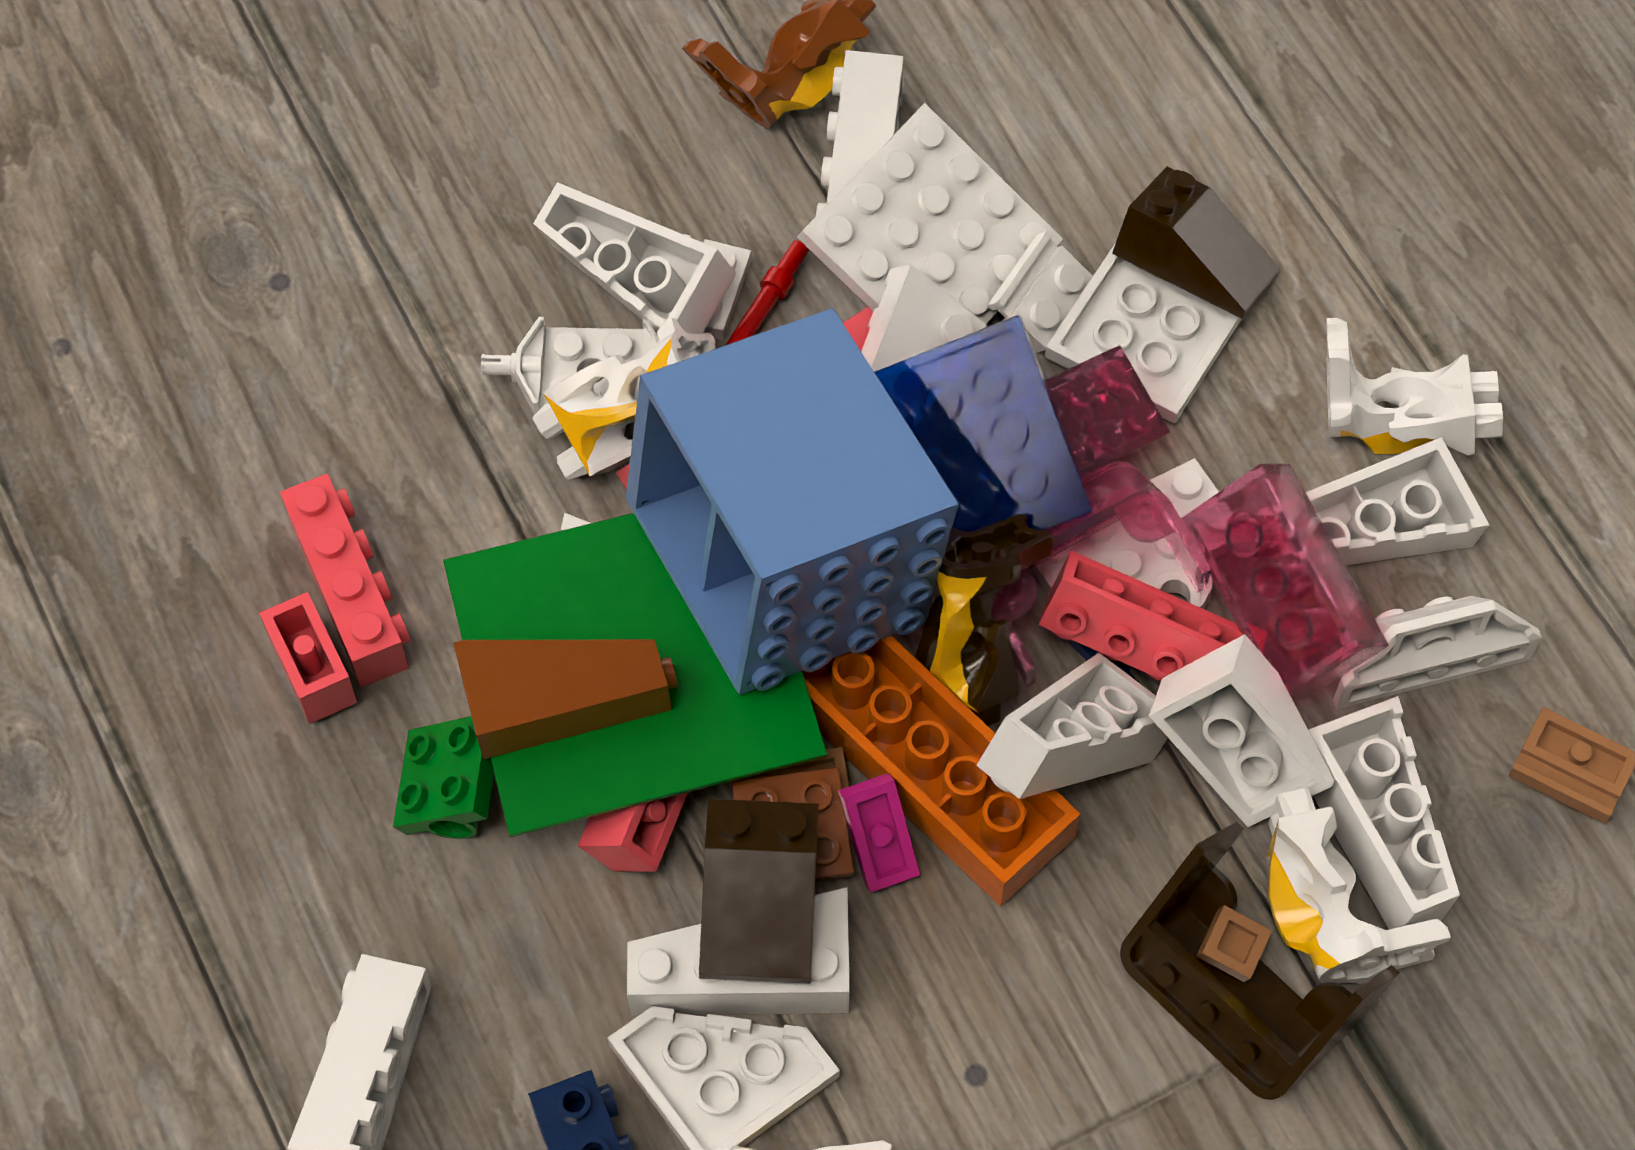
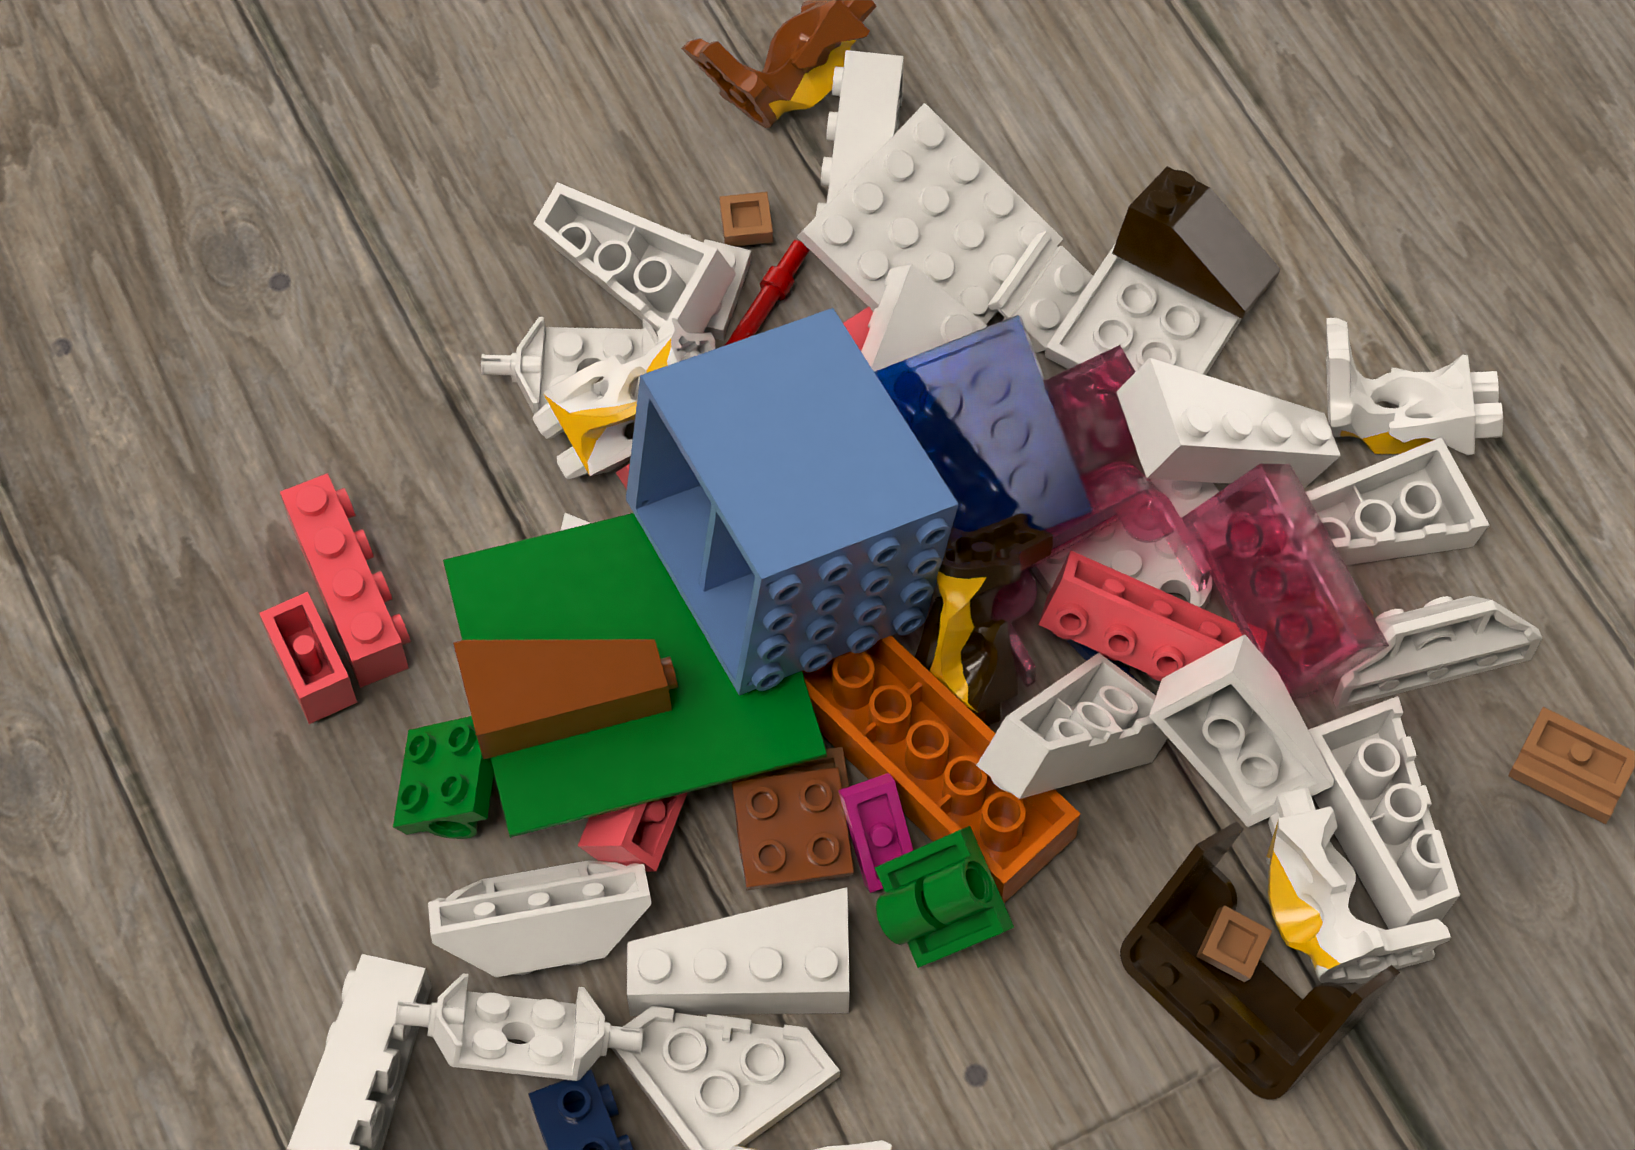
(541, 916): none -> white wedge
(558, 1036): none -> white plate
(746, 219): none -> medium nougat plate
(758, 891): dark brown slope -> none
(940, 898): none -> green plate
(1216, 430): none -> white wedge

